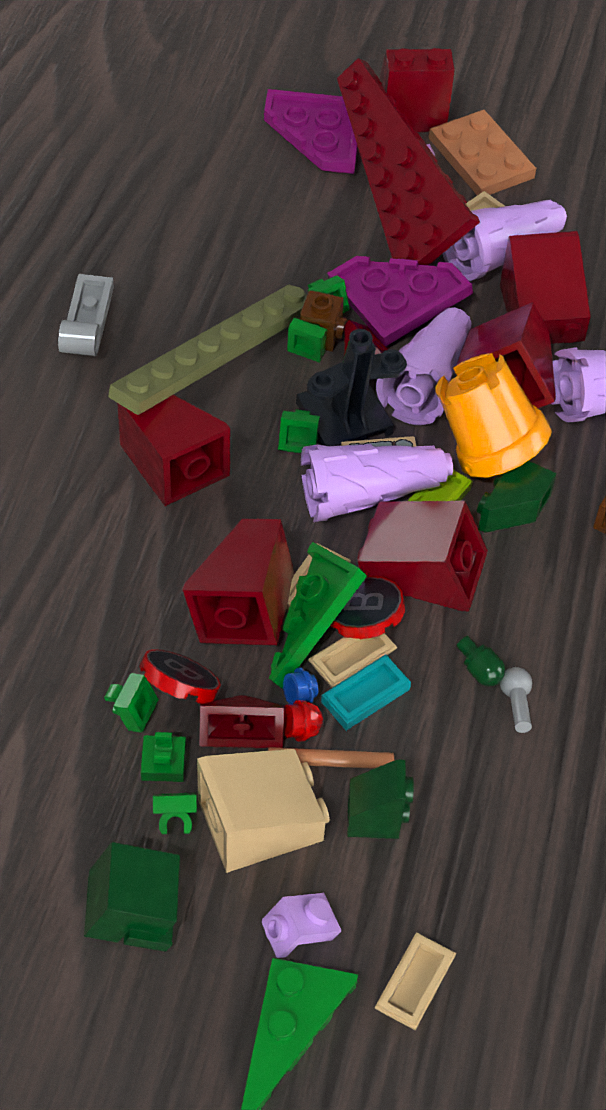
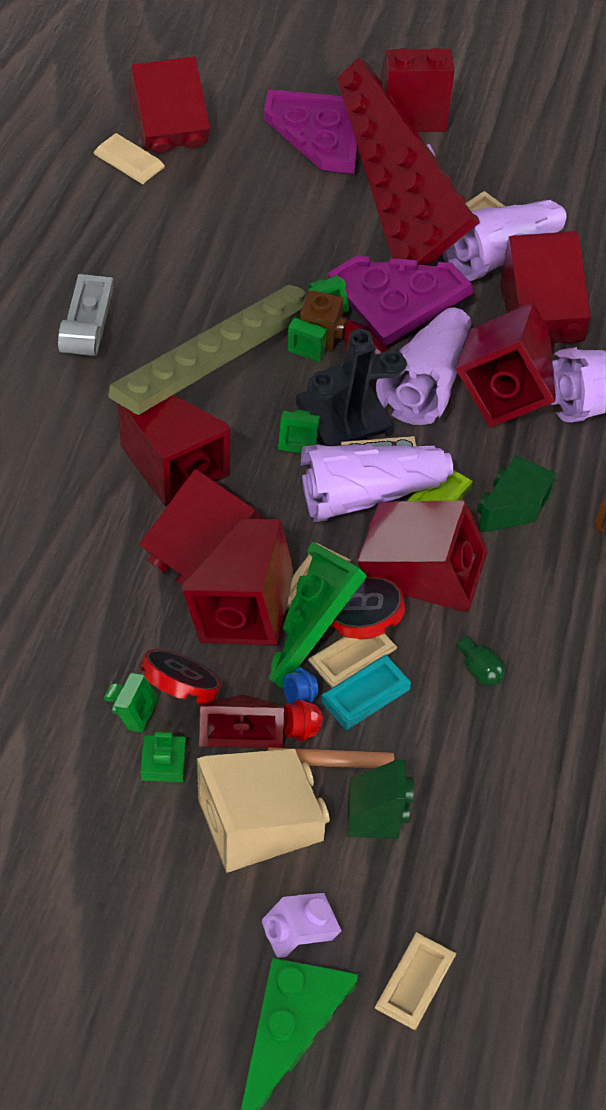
(129, 158): none -> tan tile
(133, 896): dark green plate -> none
(168, 104): none -> dark red slope
(175, 805): green tile -> none
(193, 526): none -> dark red slope
(482, 153): nougat plate -> none
(491, 417): light orange piece -> none
(517, 685): light grey bar -> none

